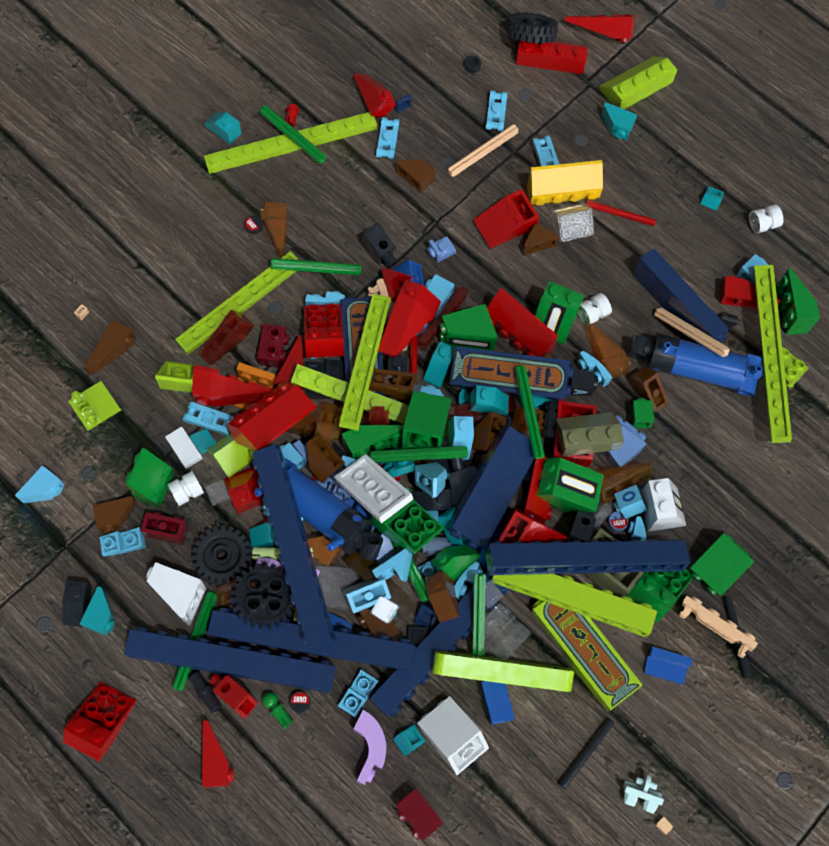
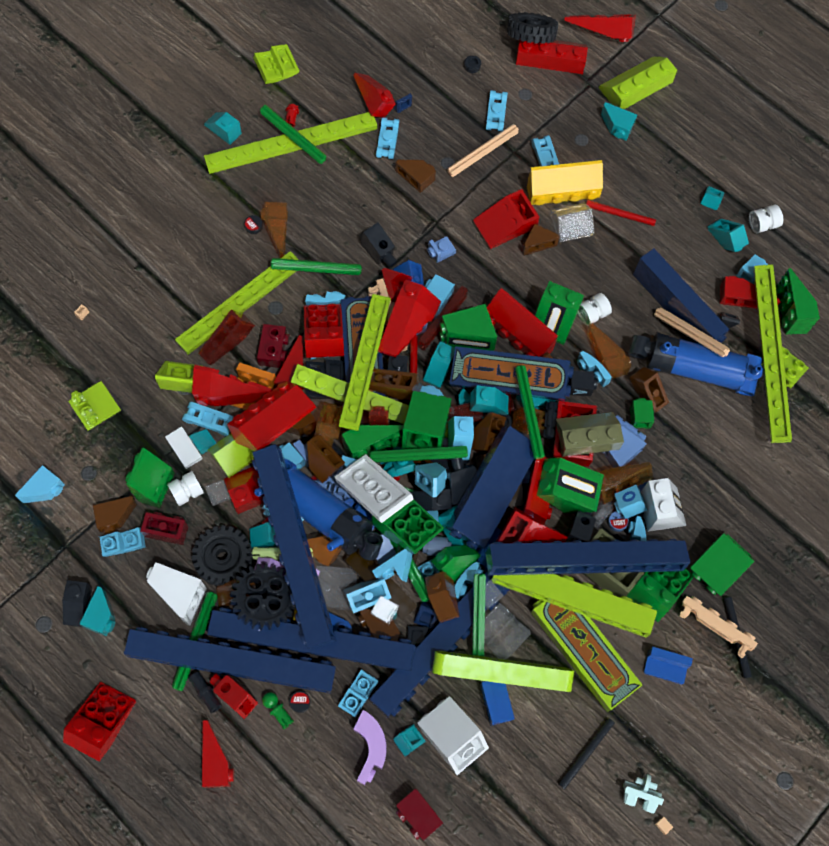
(112, 345): reddish brown slope -> none
(276, 64): none -> lime slope
(729, 234): none -> teal slope

